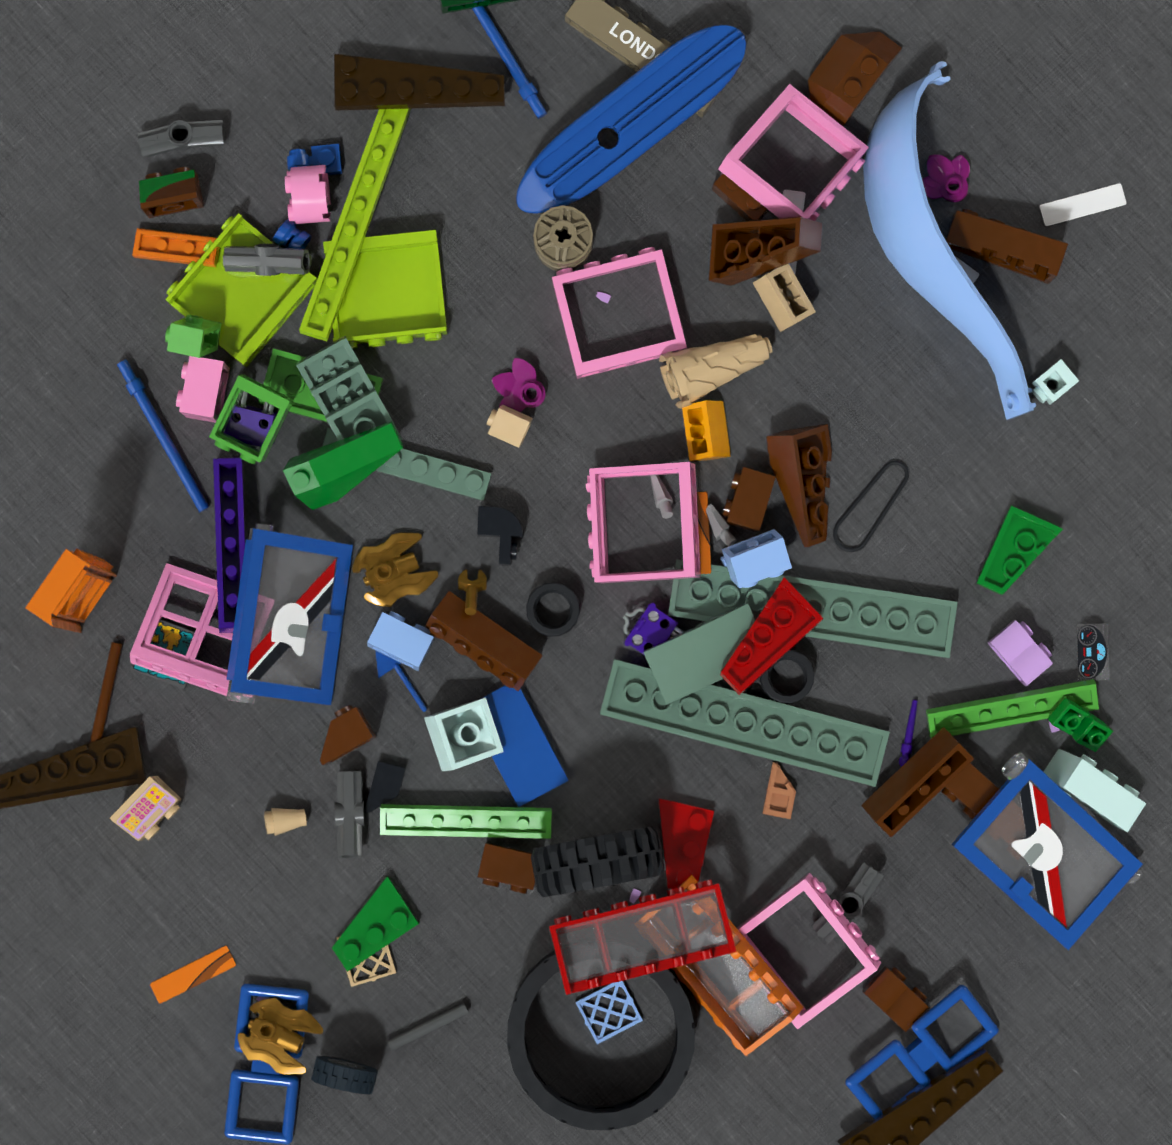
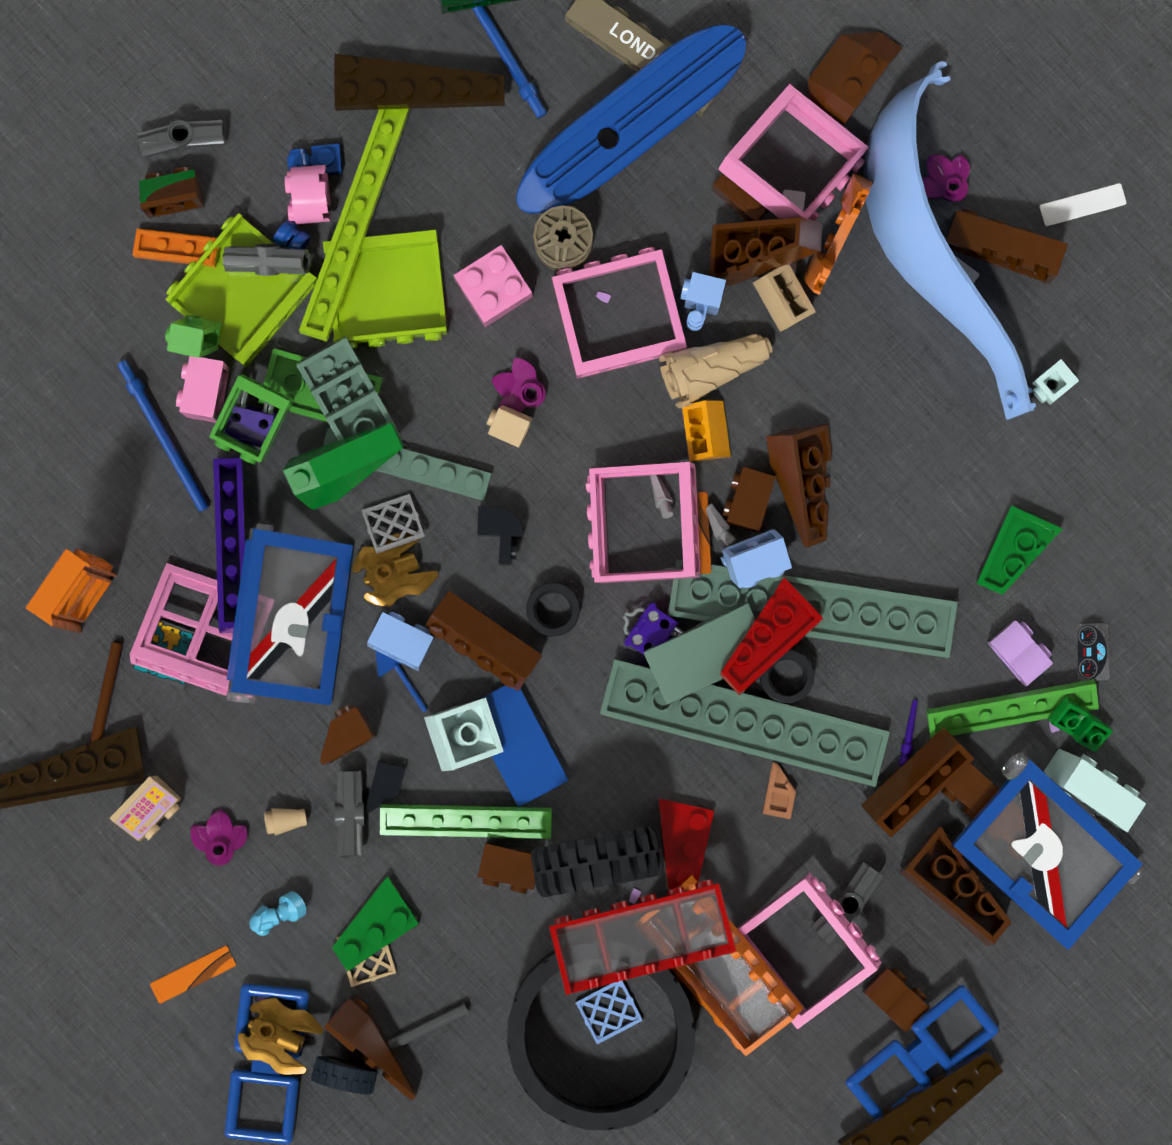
(216, 834): none -> magenta plate
(290, 908): none -> medium azure arm
(360, 1031): none -> reddish brown wedge
(388, 505): none -> light grey window
(472, 589): pearl gold bar -> none
(493, 286): none -> bright pink brick
(703, 296): none -> light blue brick
(852, 202): none -> orange wedge
(882, 514): black piece -> none
(952, 885): none -> reddish brown wedge

